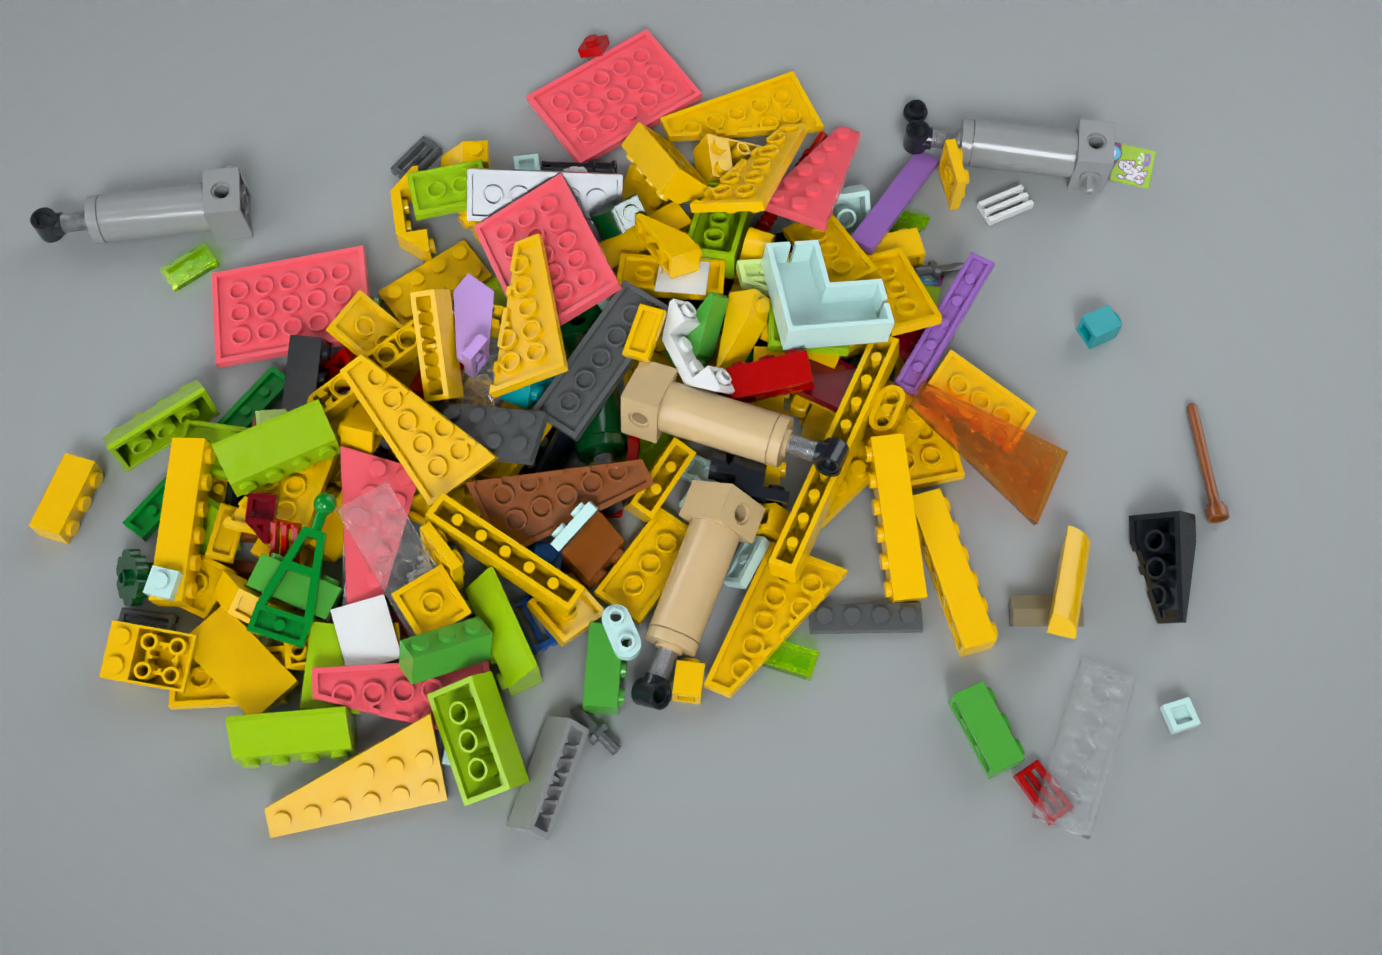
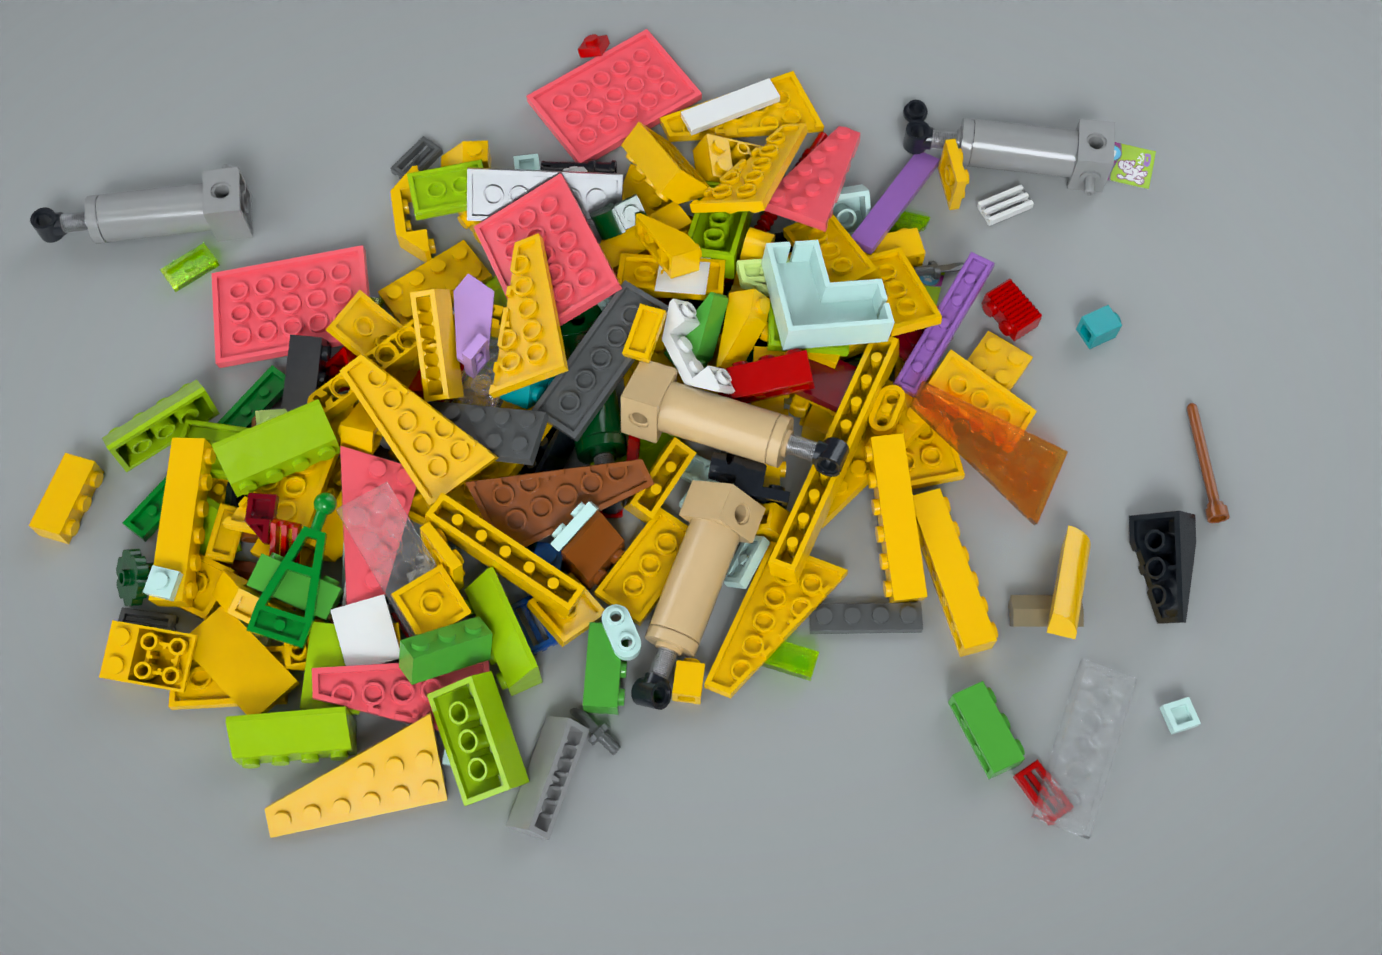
(730, 106): none -> white tile
(1000, 360): none -> yellow plate
(1011, 310): none -> red brick

